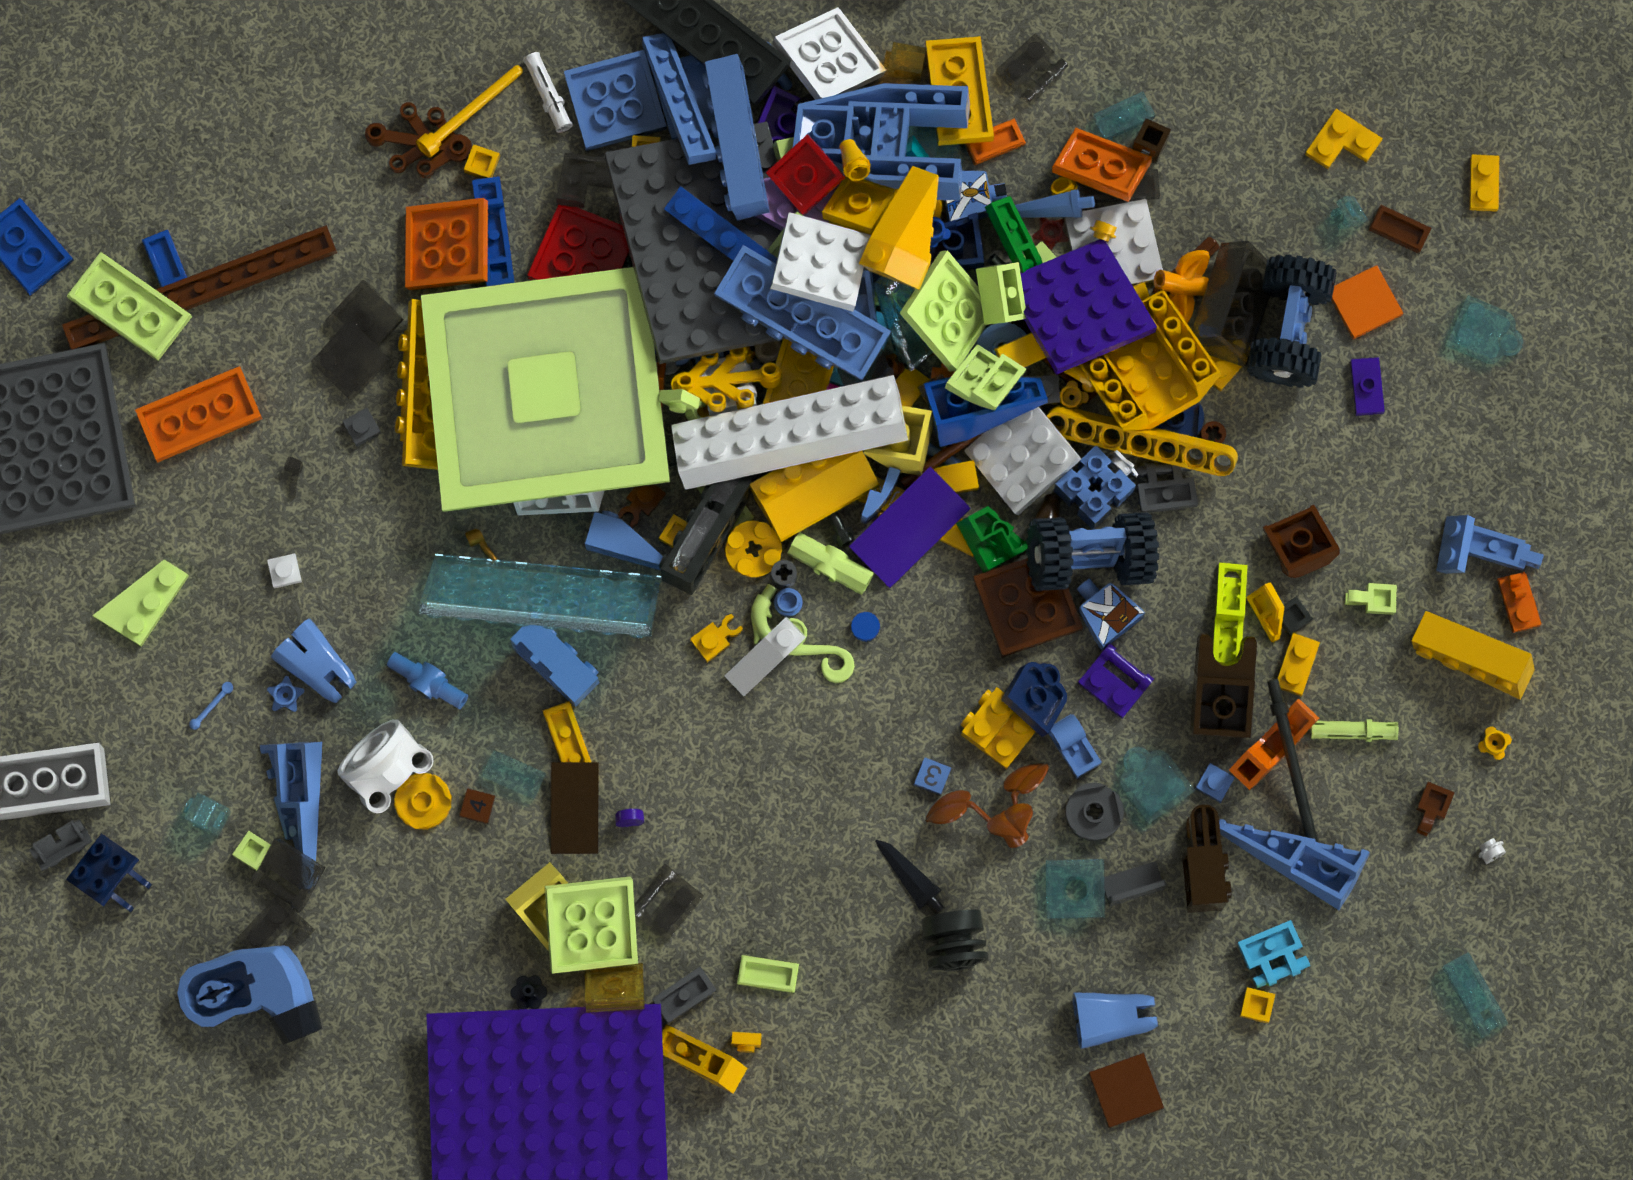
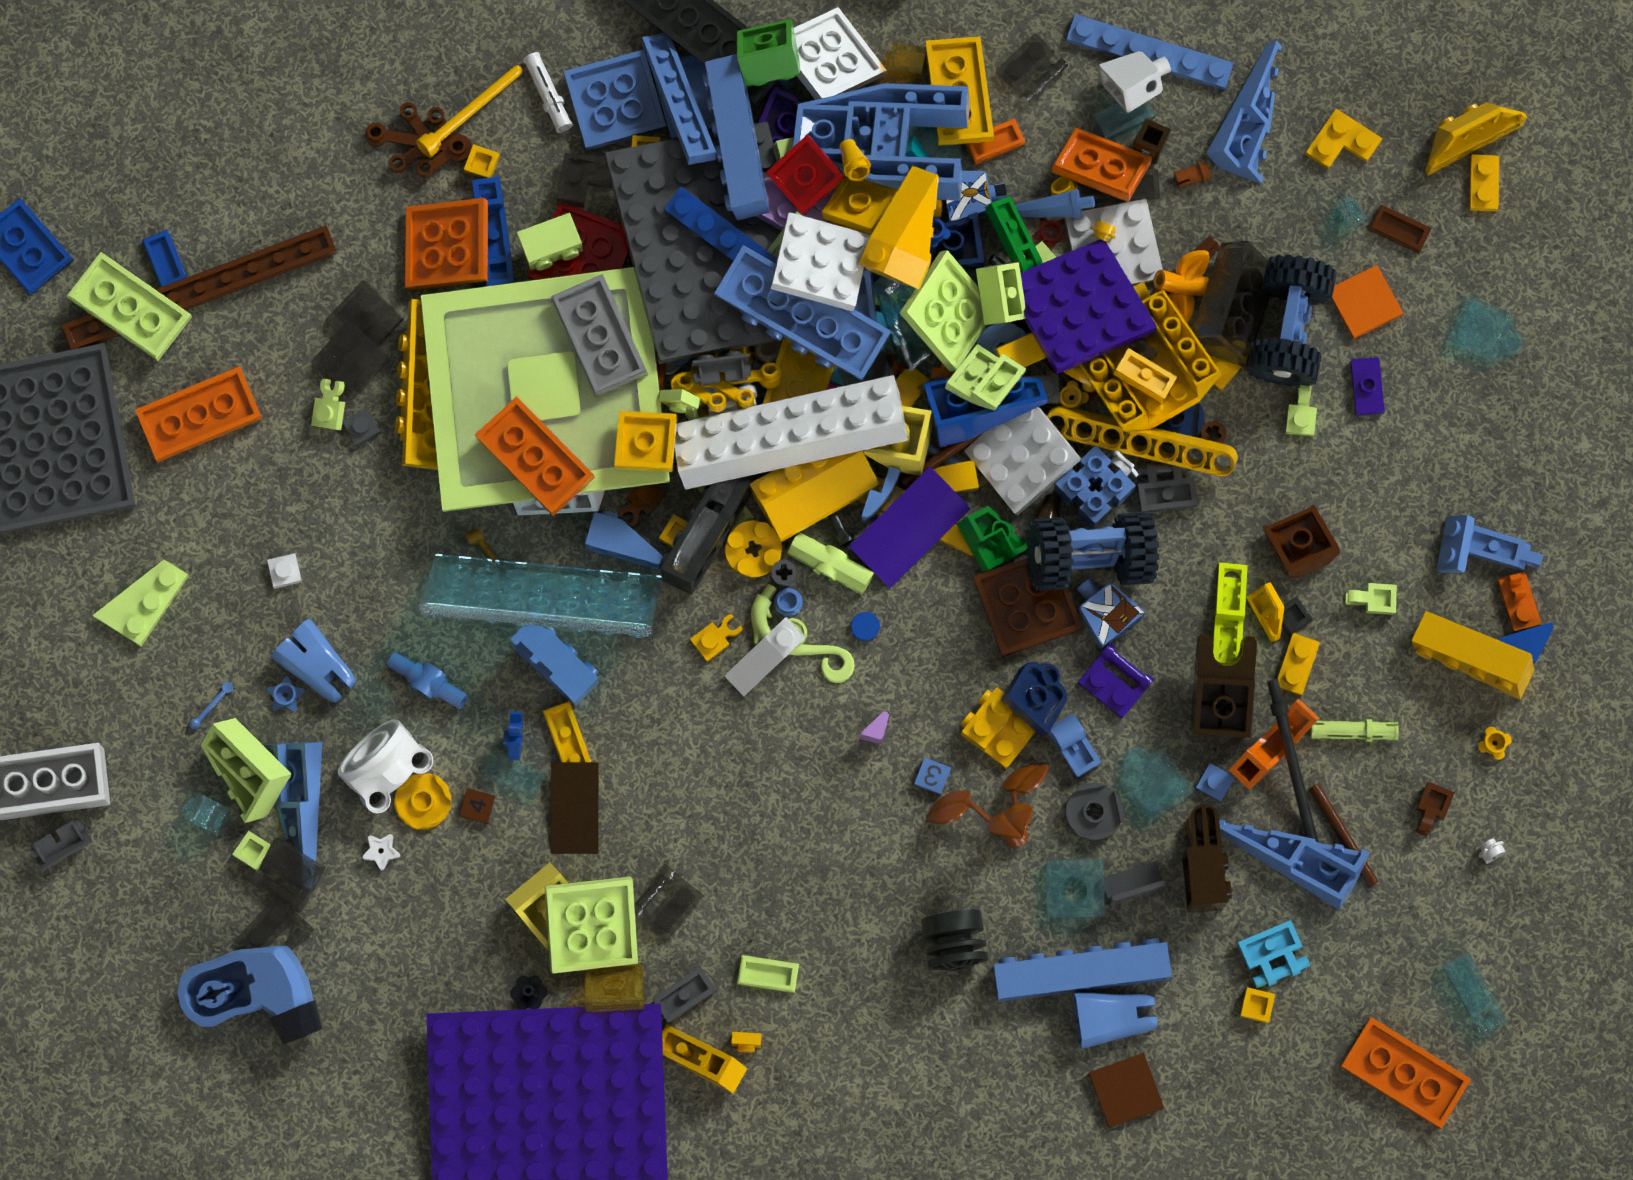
(103, 870): dark blue plate -> none
(247, 768): none -> yellowish green wedge
(295, 467): clear smoke hand -> none
(329, 411): none -> yellowish green plate
(388, 854): none -> white plate
(514, 736): none -> blue plate
(534, 456): none -> orange plate
(550, 242): none -> yellowish green brick
(599, 335): none -> light grey tile
(629, 817): dark purple tile -> none
(645, 441): none -> yellow plate
(710, 367): none -> dark grey hinge
(768, 53): none -> bright green slope
(876, 730): none -> lavender slope
(916, 883): black bar -> none
(1081, 971): none -> medium blue brick
(1122, 42): none -> medium blue plate
(1133, 79): none -> white torso
(1142, 345): none -> clear smoke plate
(1145, 375): none -> yellow plate
(1192, 174): none -> dark orange pin
(1243, 130): none -> medium blue wedge
(1301, 417): none -> yellowish green plate
(1341, 830): none -> reddish brown bar
(1405, 1073): none -> orange plate
(1471, 132): none -> yellow wedge
(1530, 640): none -> blue slope

